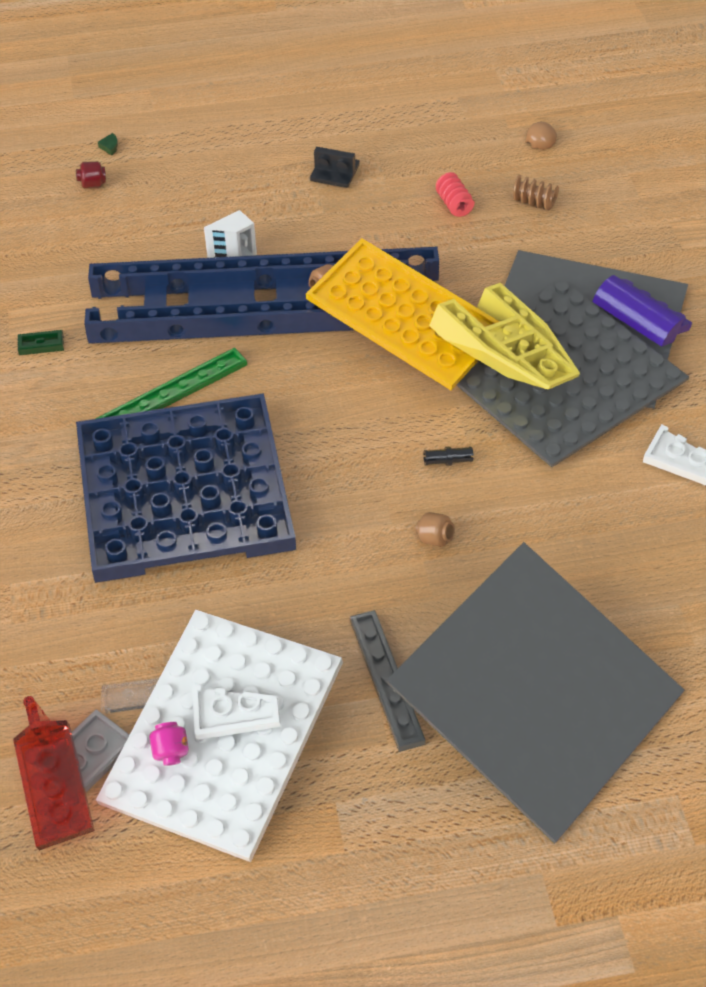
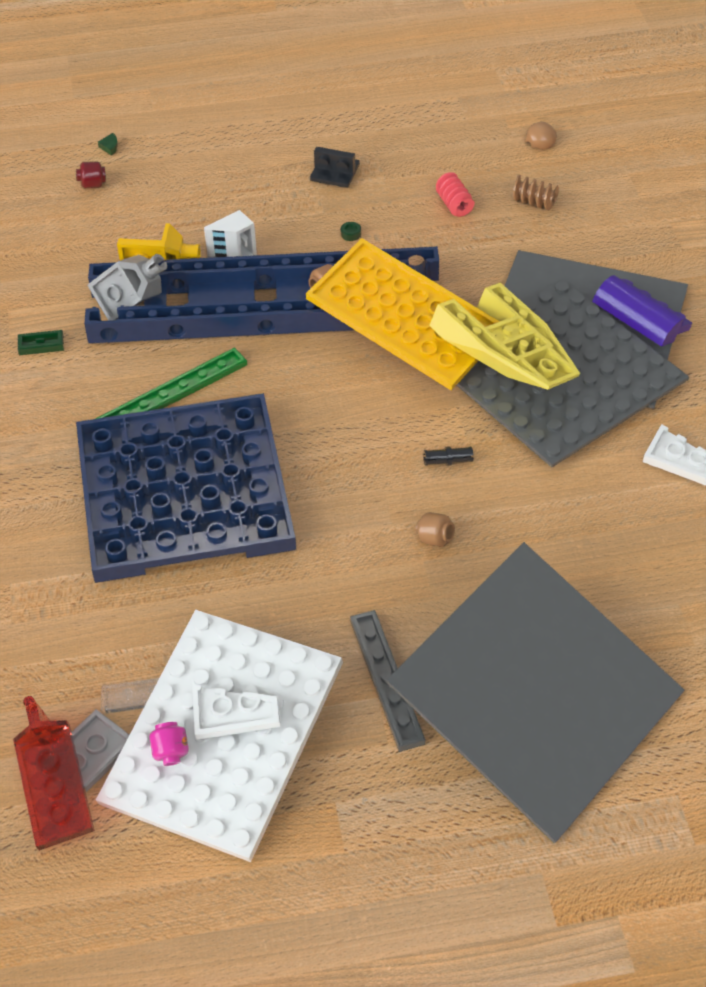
(128, 283): none -> light grey plate
(169, 247): none -> yellow plate
(350, 231): none -> dark green tile

